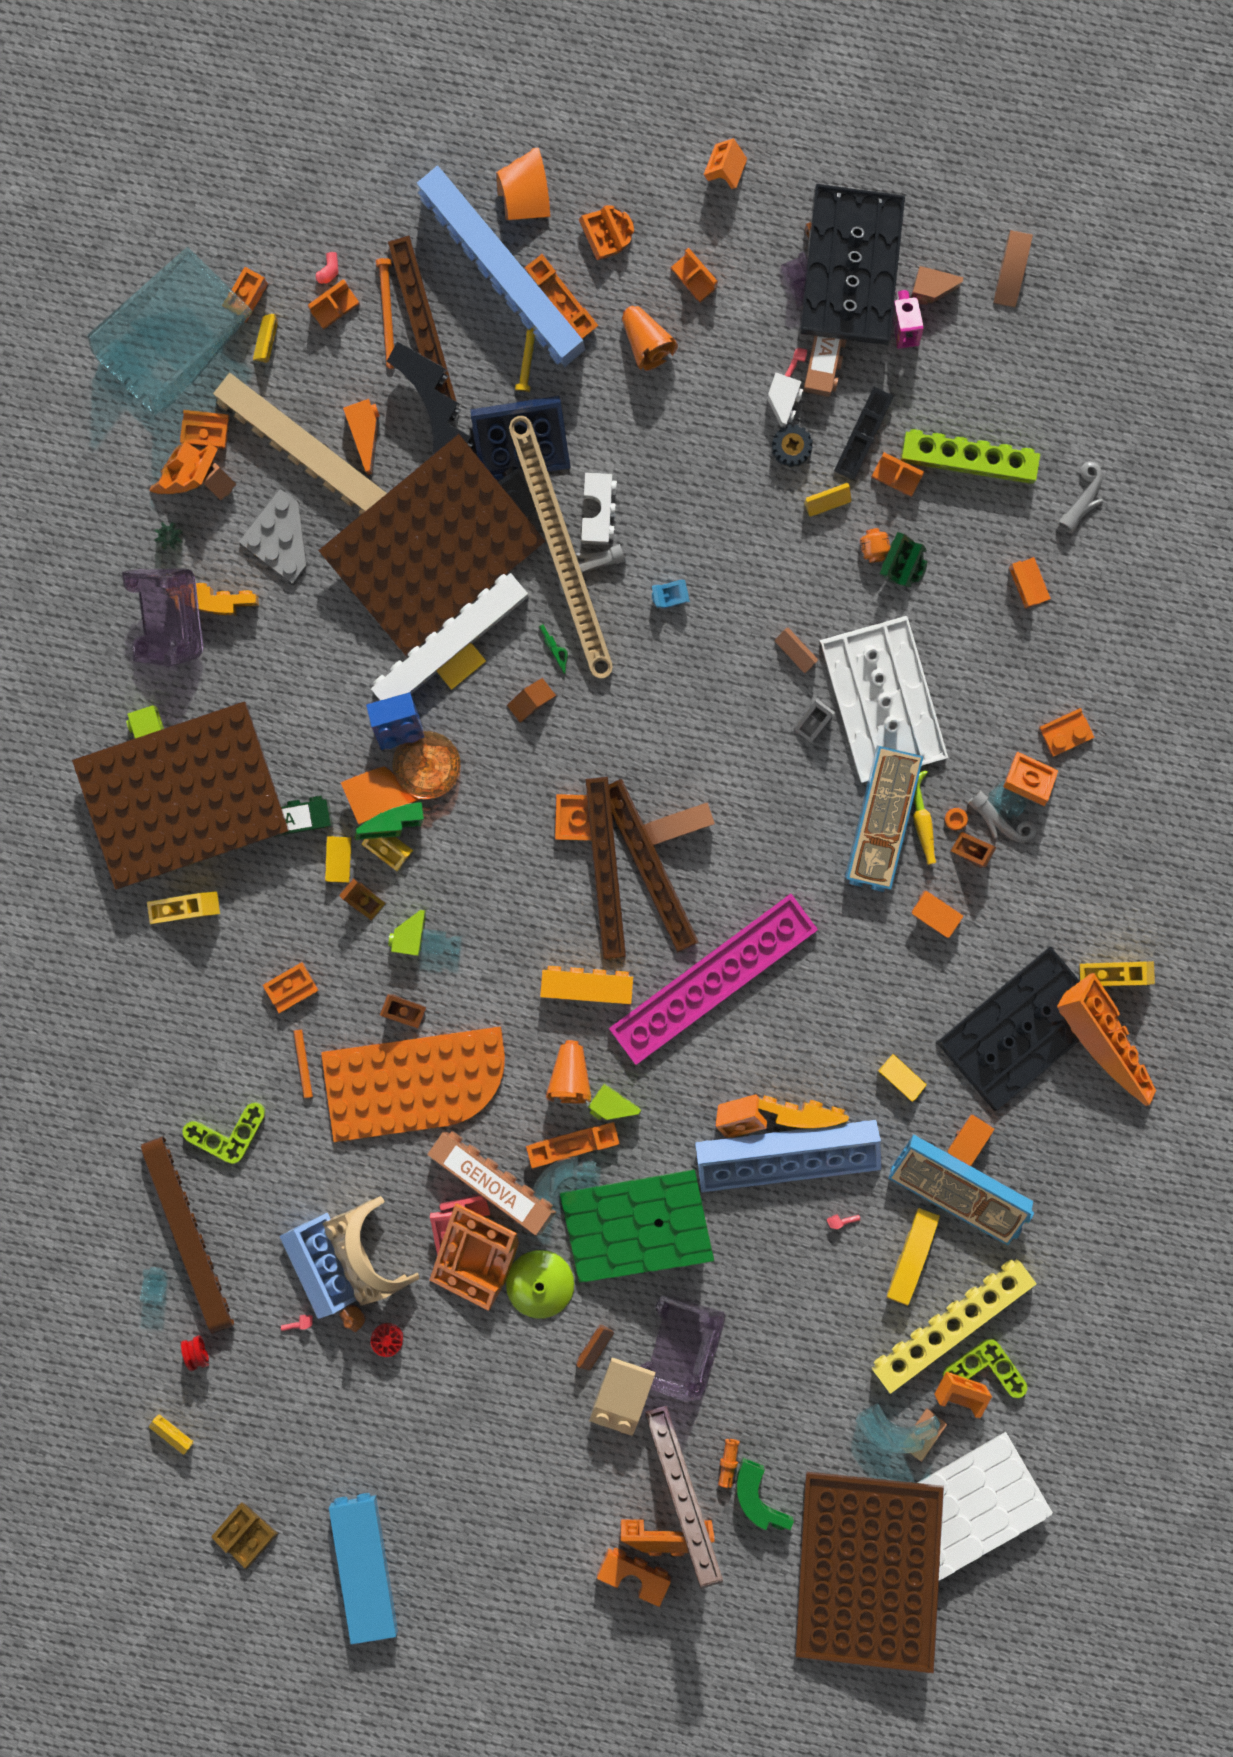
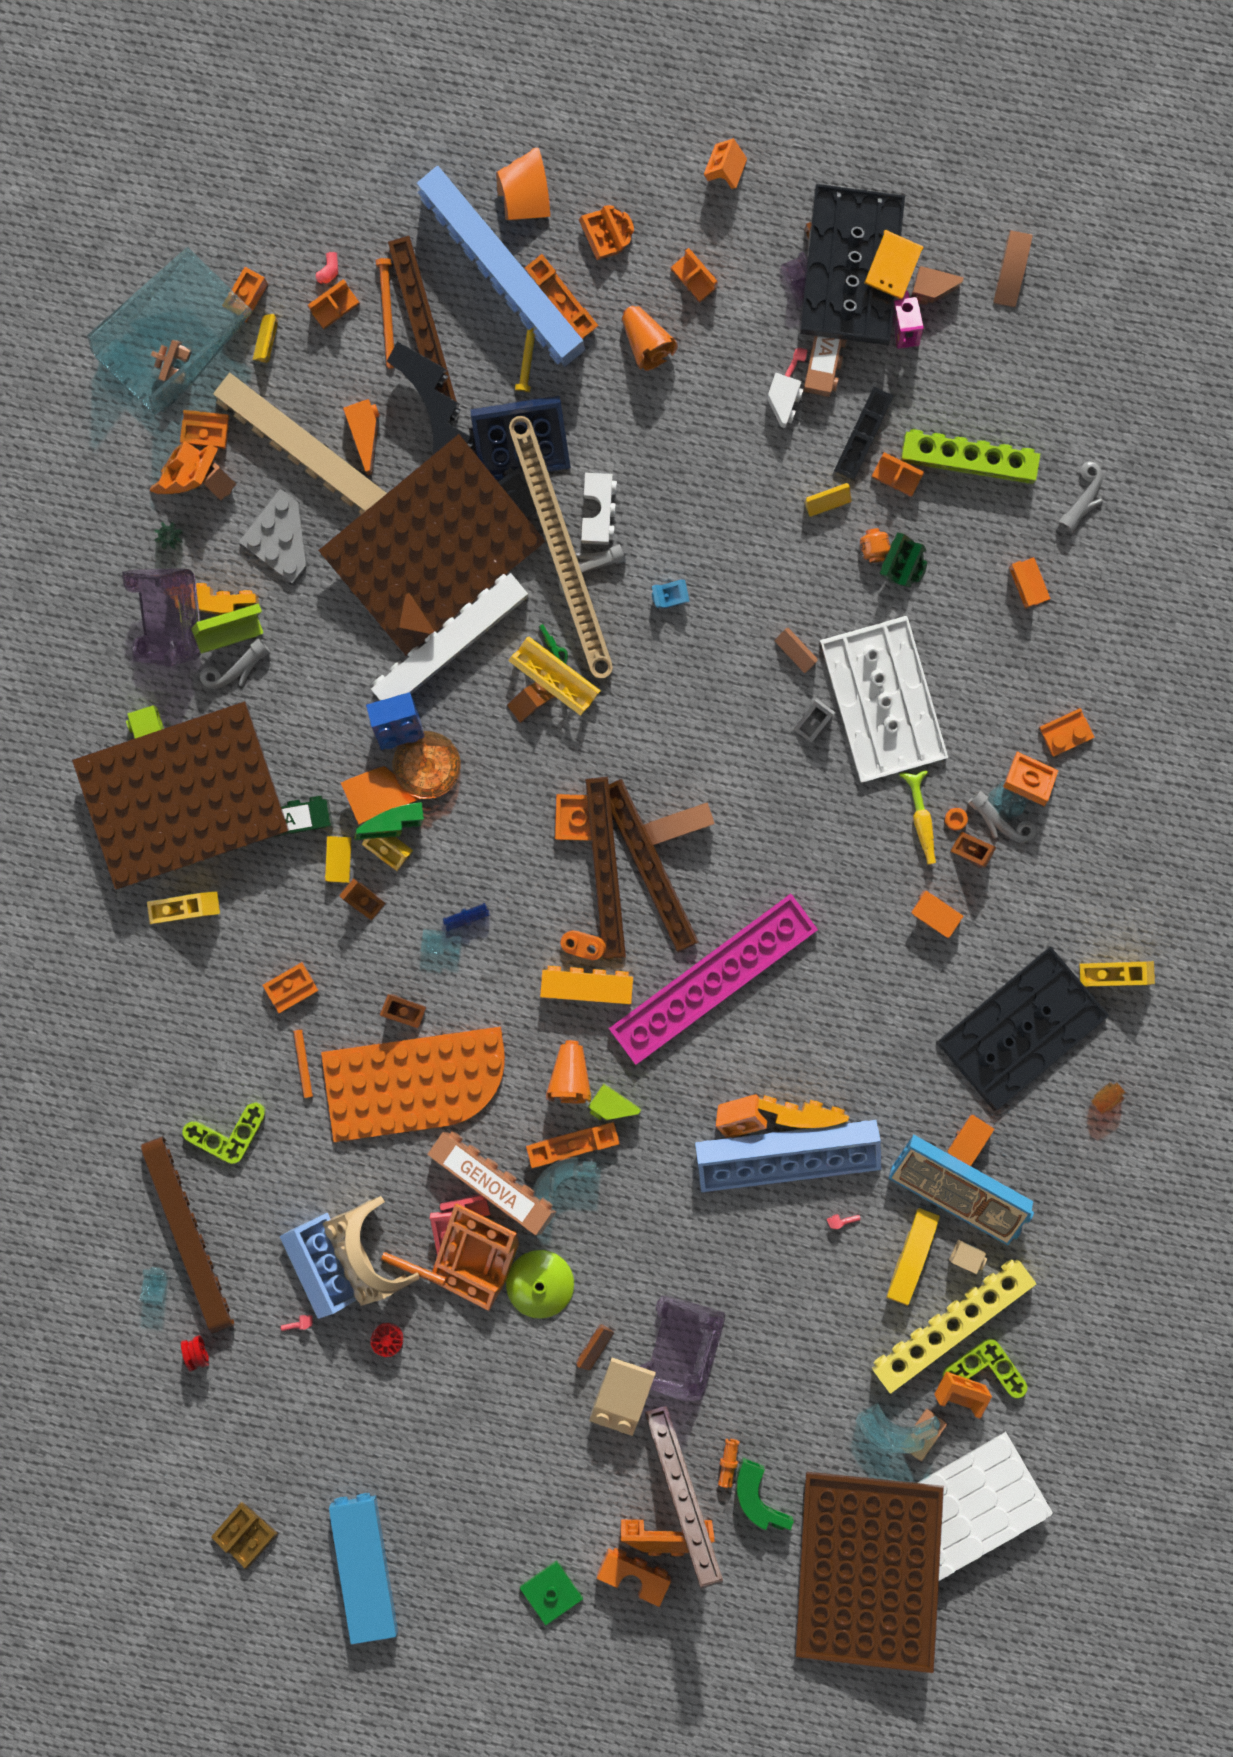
(171, 1434): yellow slope -> none
(175, 352): none -> nougat hips
(227, 628): none -> lime panel
(241, 667): none -> light grey plant
(352, 1317): dark orange piece -> none
(408, 935): lime slope -> none
(411, 1268): none -> orange bar
(413, 618): none -> dark orange slope
(461, 666): yellow slope -> none
(466, 917): none -> clear blue pin
(551, 1592): none -> green plate
(554, 676): none -> yellow fence
(581, 945): none -> orange plate
(616, 1231): green piece -> none
(789, 453): black wheel -> none
(883, 818): brick -> none
(893, 264): none -> light orange container
(902, 1077): yellow slope -> none
(968, 1257): none -> tan brick
(1096, 1025): orange wedge -> none
(1108, 1097): none -> clear orange brick

